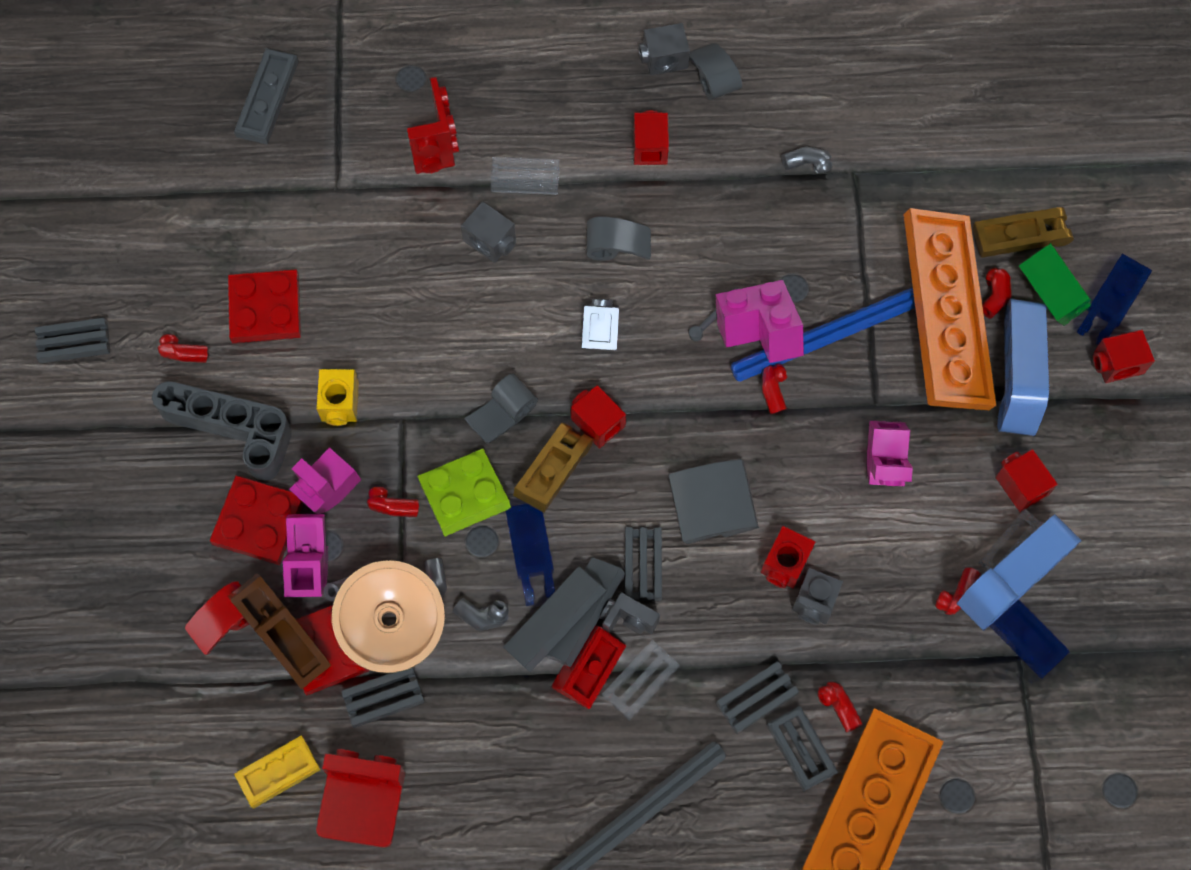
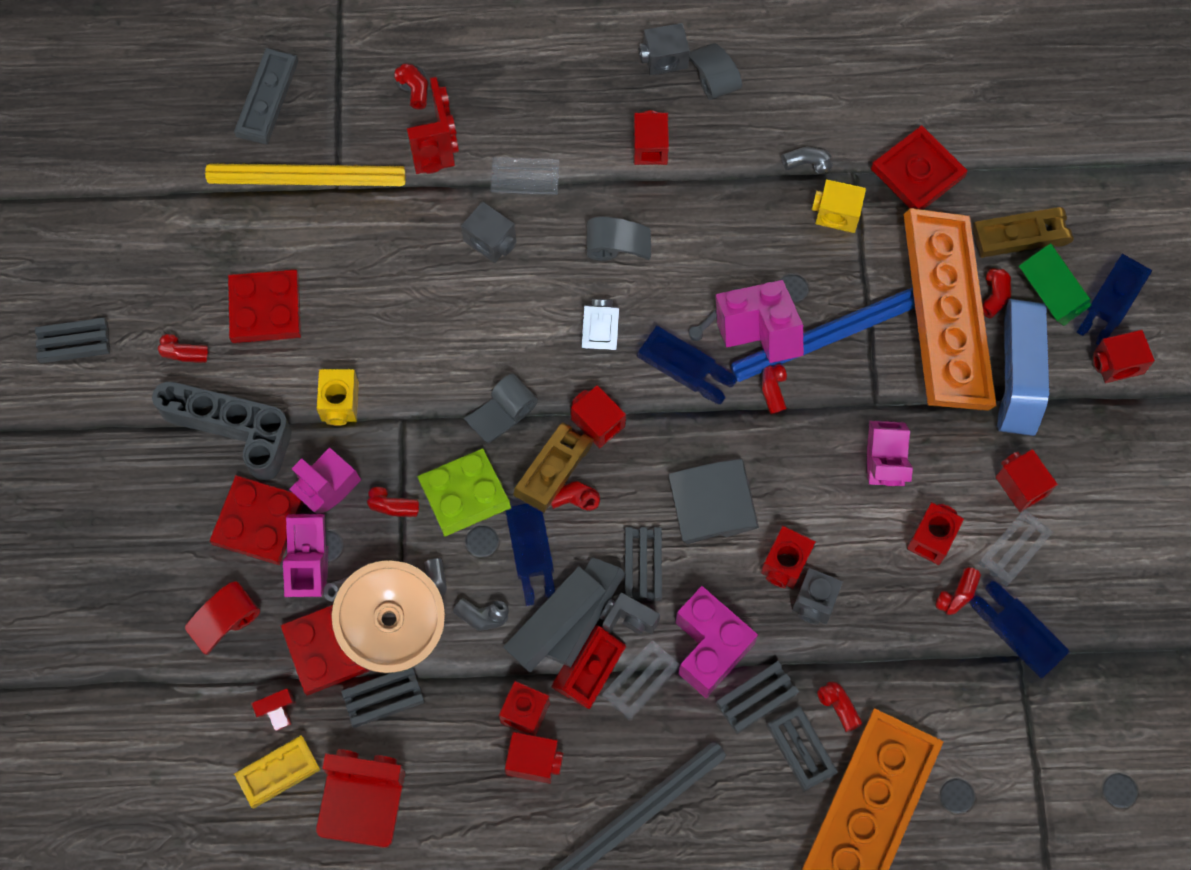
(274, 706): none -> red tile
(279, 630): reddish brown slope -> none
(305, 174): none -> yellow axle
(411, 76): none -> red arm
(524, 709): none -> red brick
(533, 758): none -> red brick
(578, 495): none -> red arm
(685, 364): none -> clear blue hinge
(721, 641): none -> dark pink brick
(839, 205): none -> yellow brick
(919, 169): none -> red plate
(925, 543): none -> red brick
(1018, 572): medium blue beam -> none

